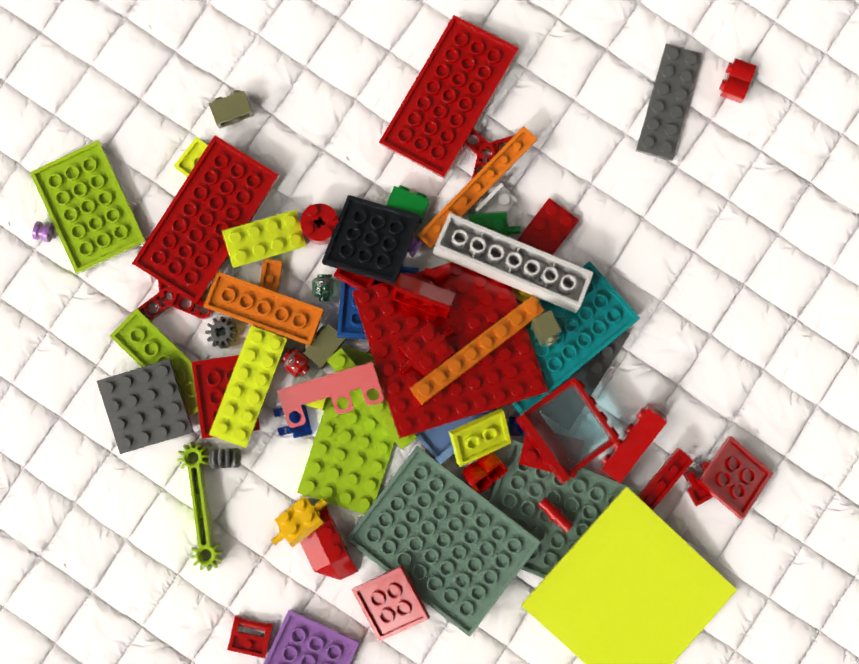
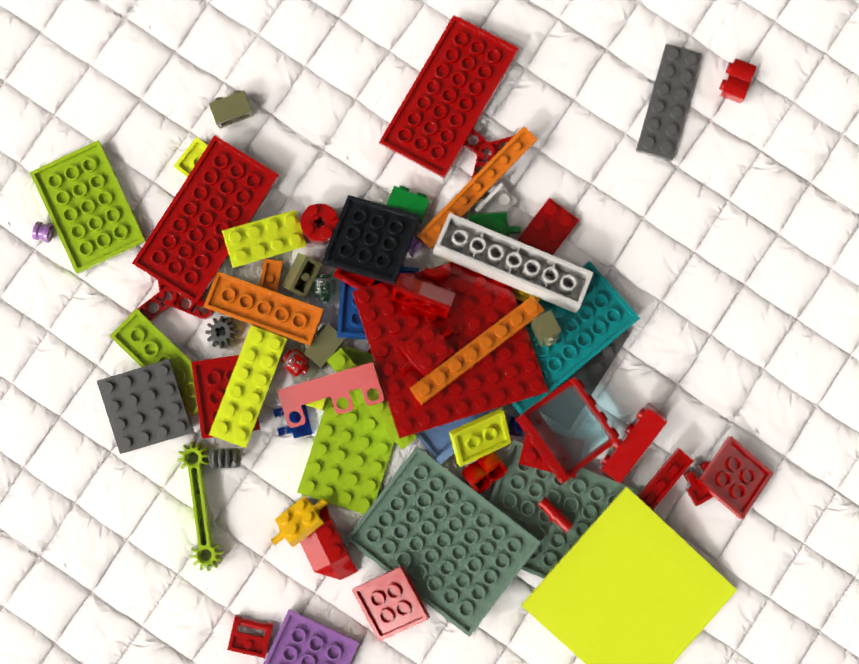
(301, 275): none -> olive brick

